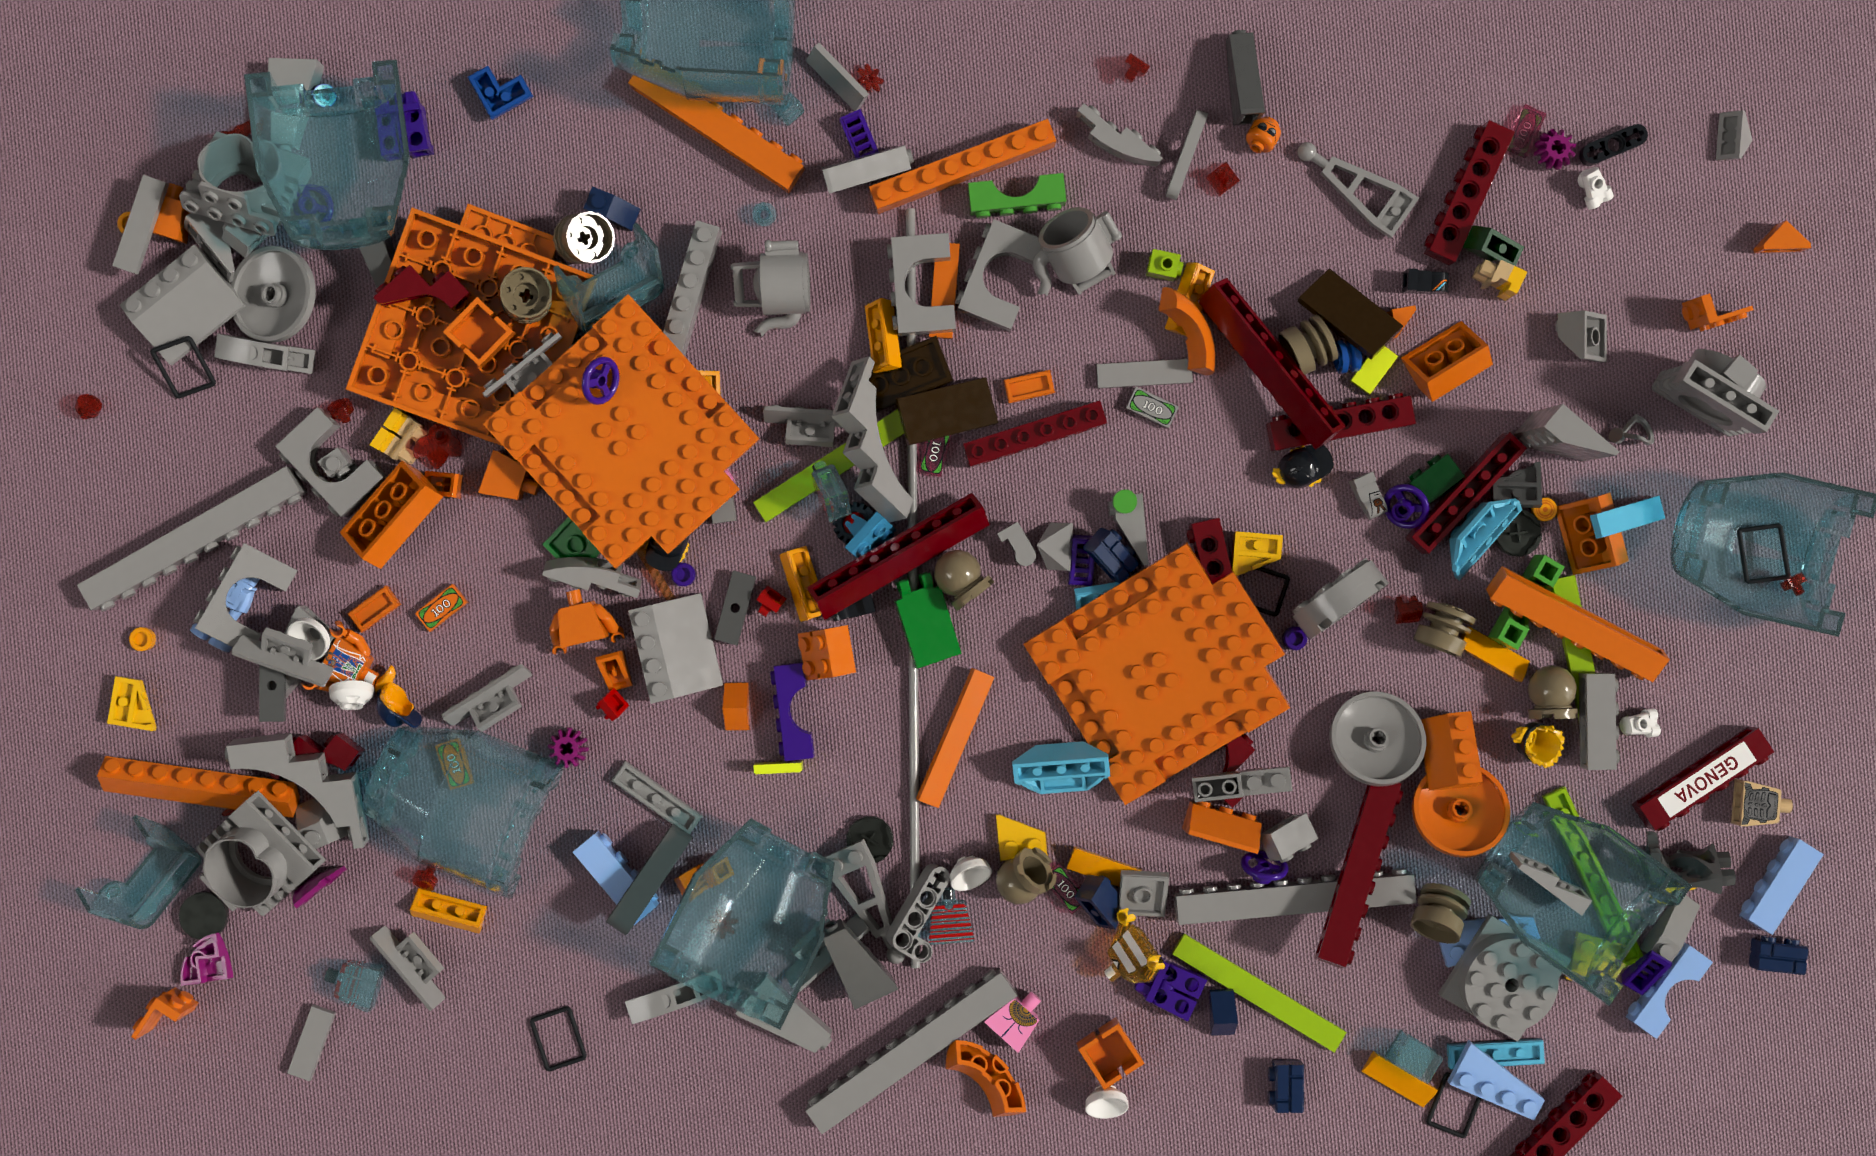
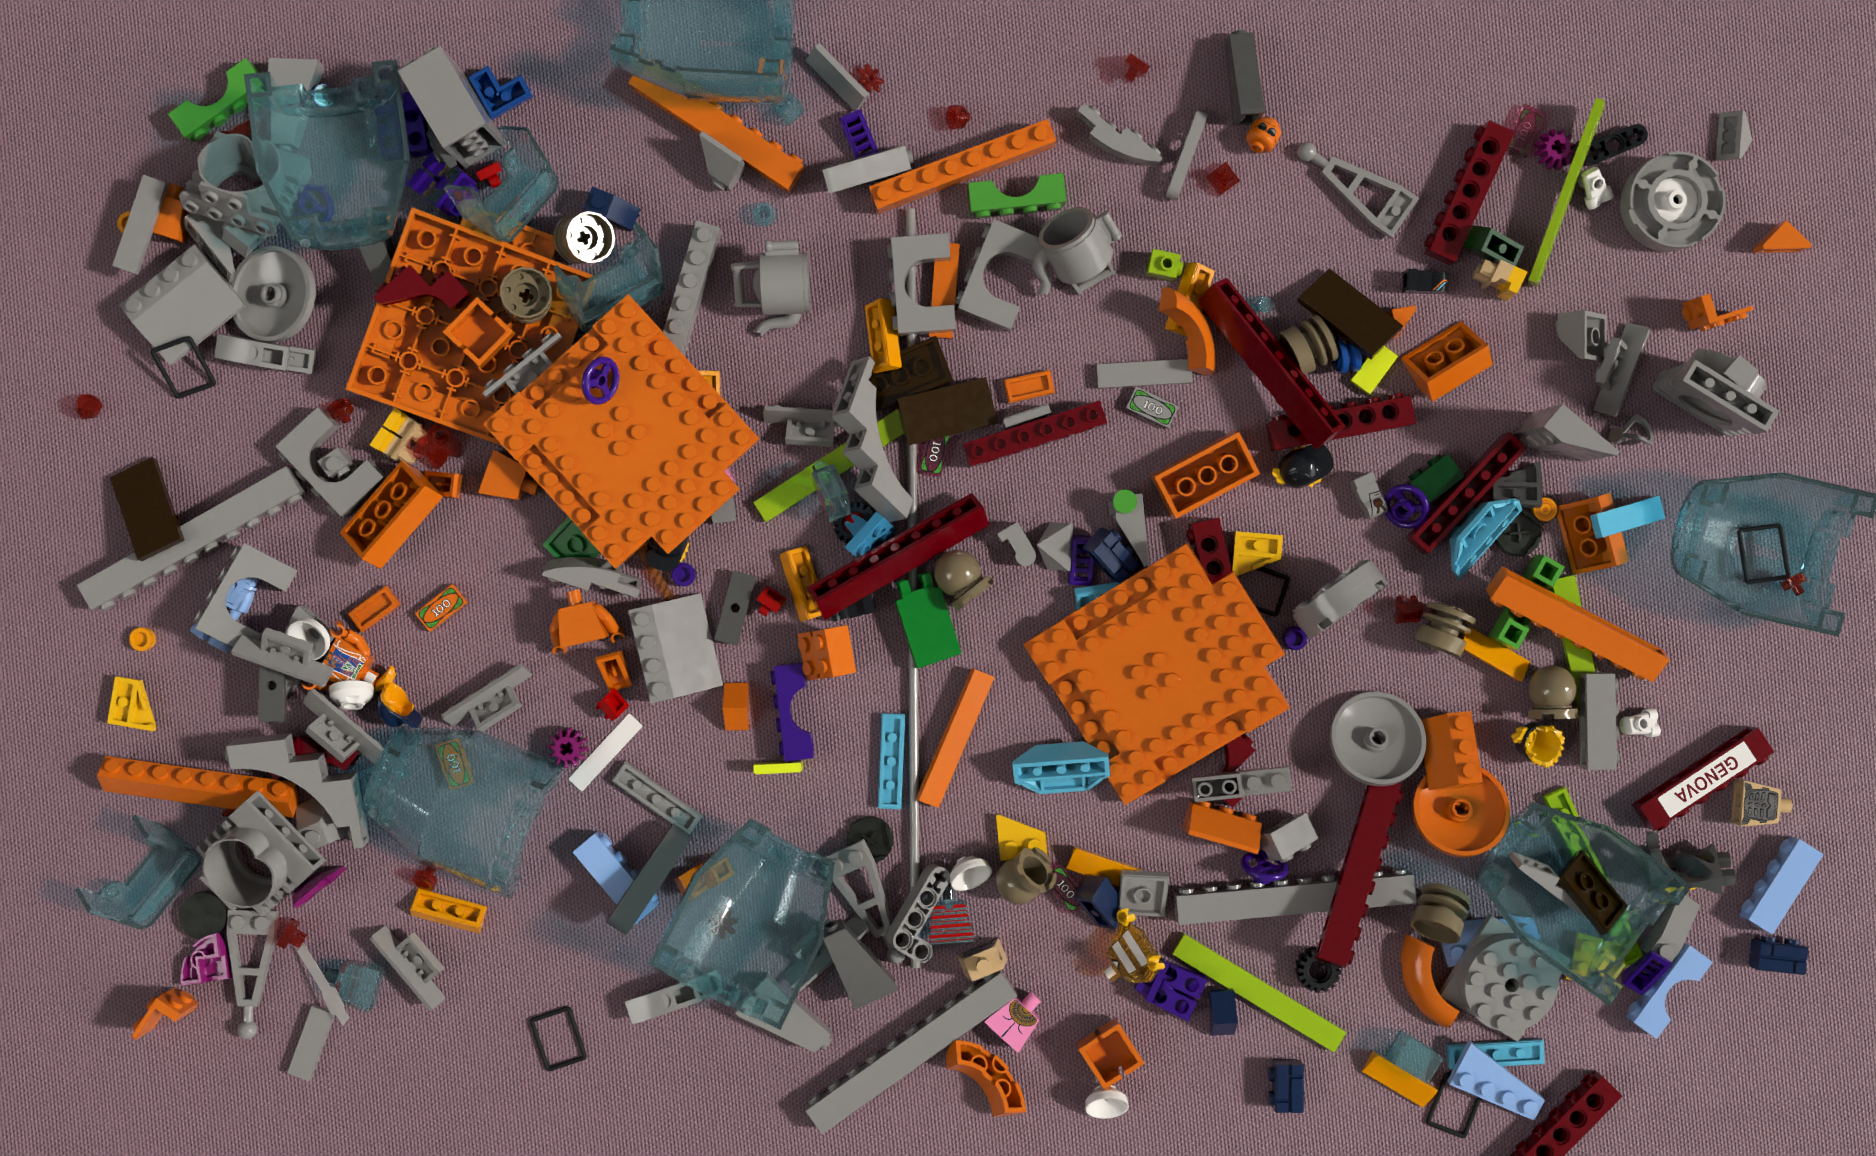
(147, 509): none -> dark brown tile
(197, 120): none -> bright green arch
(250, 923): none -> light grey plate
(291, 935): none -> clear red tile
(329, 993): none -> white sticker
(338, 732): none -> light grey bracket
(434, 190): none -> dark purple hips
(438, 151): none -> dark grey tile
(451, 107): none -> light grey brick
(491, 172): none -> red tile
(520, 194): none -> clear light blue windscreen
(605, 752): none -> white sticker
(722, 163): none -> light grey slope
(891, 761): none -> medium azure tile
(957, 117): none -> clear red tile
(983, 959): none -> tan torso
(1026, 416): none -> light grey tile
(1204, 474): none -> orange brick
(1262, 304): none -> clear light blue plate
(1307, 980): none -> black tyre
(1418, 981): none -> orange brick
(1566, 192): none -> lime tile
(1591, 892): none -> dark brown tile
(1618, 368): none -> light grey bracket
(1672, 201): none -> light grey piece

